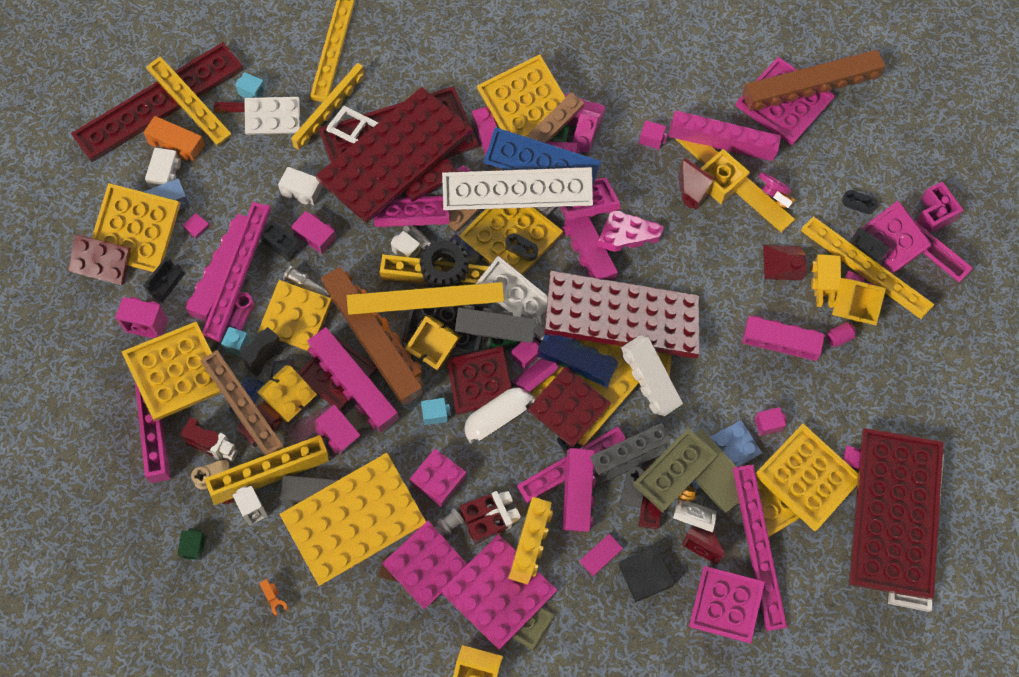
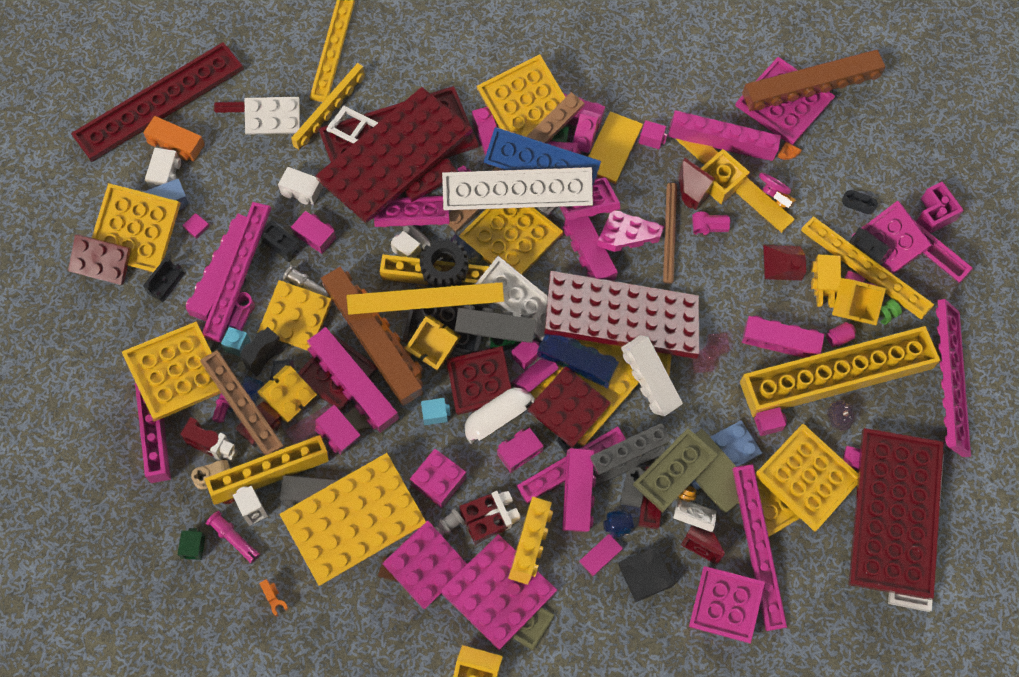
(141, 317): dark pink brick -> none
(189, 101): yellow plate -> none
(221, 409): none -> dark pink axle
(227, 531): none -> dark pink pin
(250, 86): medium azure brick -> none
(519, 449): none -> dark pink brick
(522, 246): black beam -> none
(615, 145): none -> yellow tile
(618, 523): none -> clear blue head
(670, 225): none -> medium nougat axle
(708, 223): none -> dark pink piece
(716, 346): none -> clear pink tile
(788, 151): none -> orange tile
(839, 371): none -> yellow brick
(841, 415): none -> head
(890, 310): none -> bright green wheel
(953, 379): none -> dark pink plate

